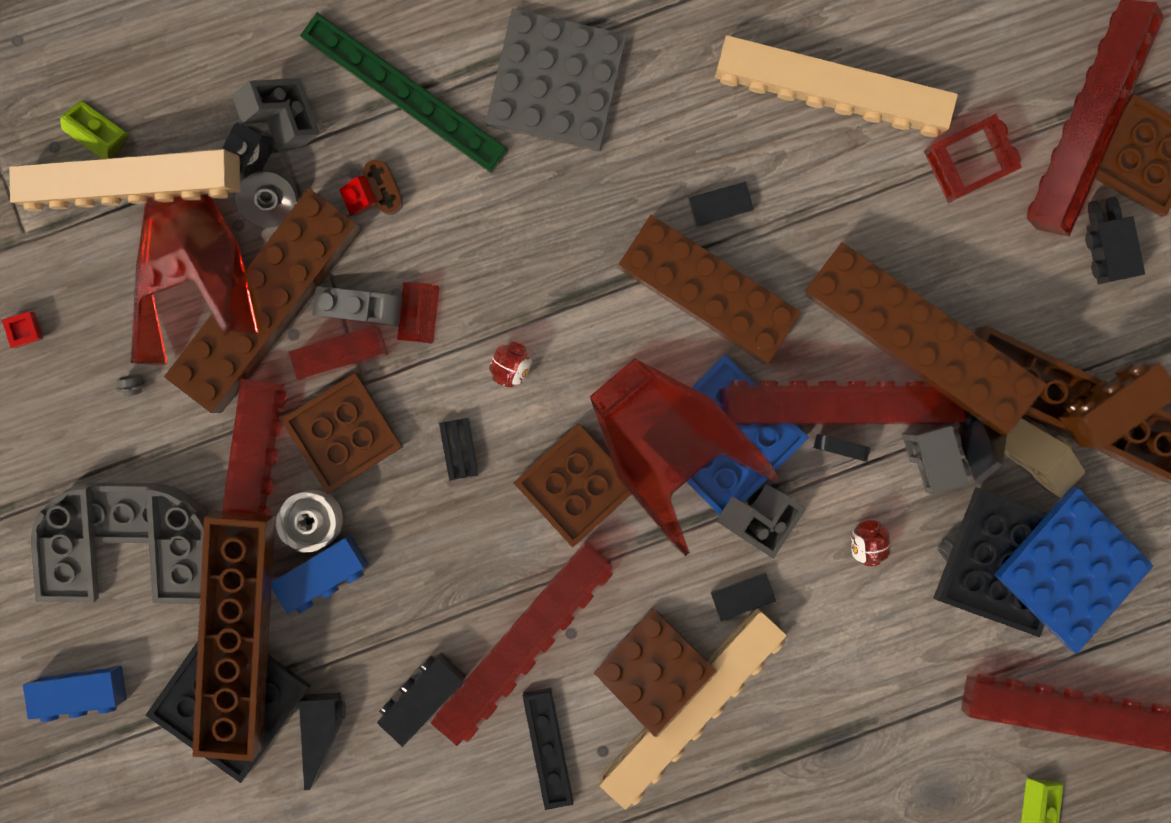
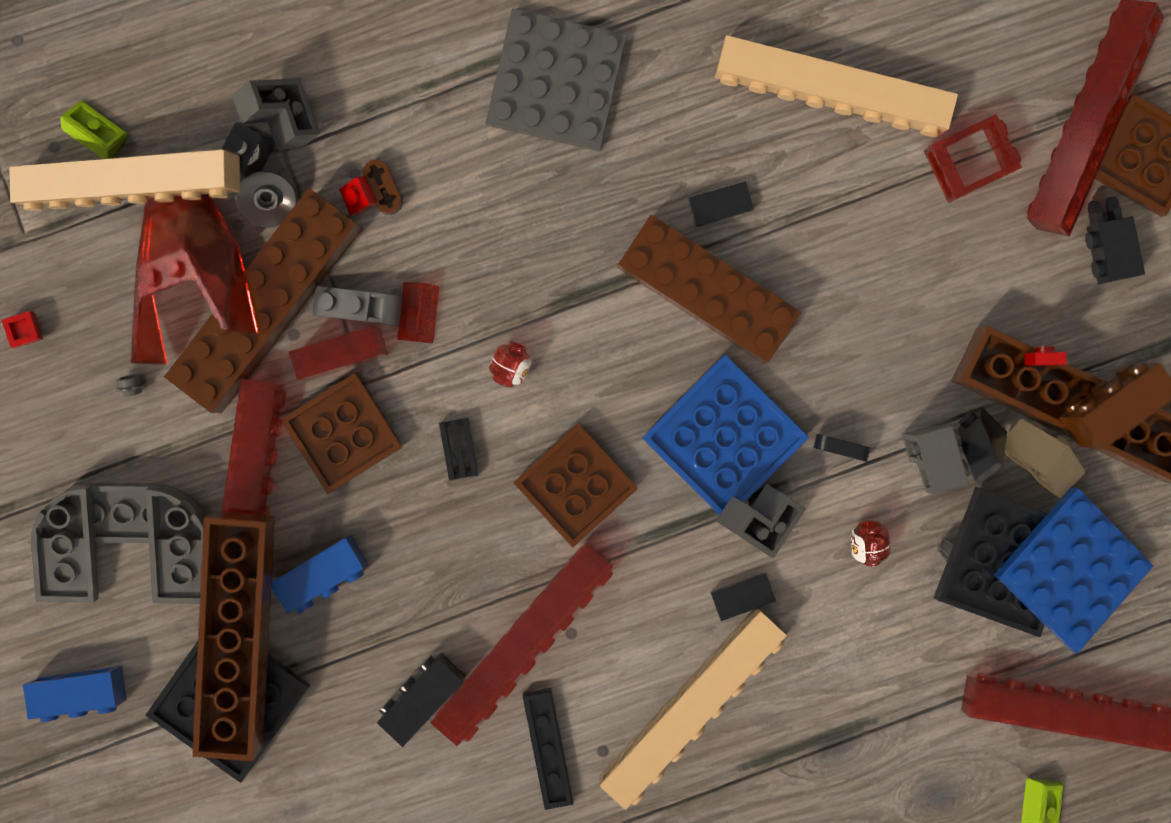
(309, 537): white brick -> none
(319, 725): black slope -> none
(404, 92): dark green tile -> none
(655, 672): reddish brown plate -> none
(664, 436): clear red windscreen -> none
(838, 404): clear red brick -> none
(925, 340): reddish brown brick -> none
(1045, 357): none -> red plate

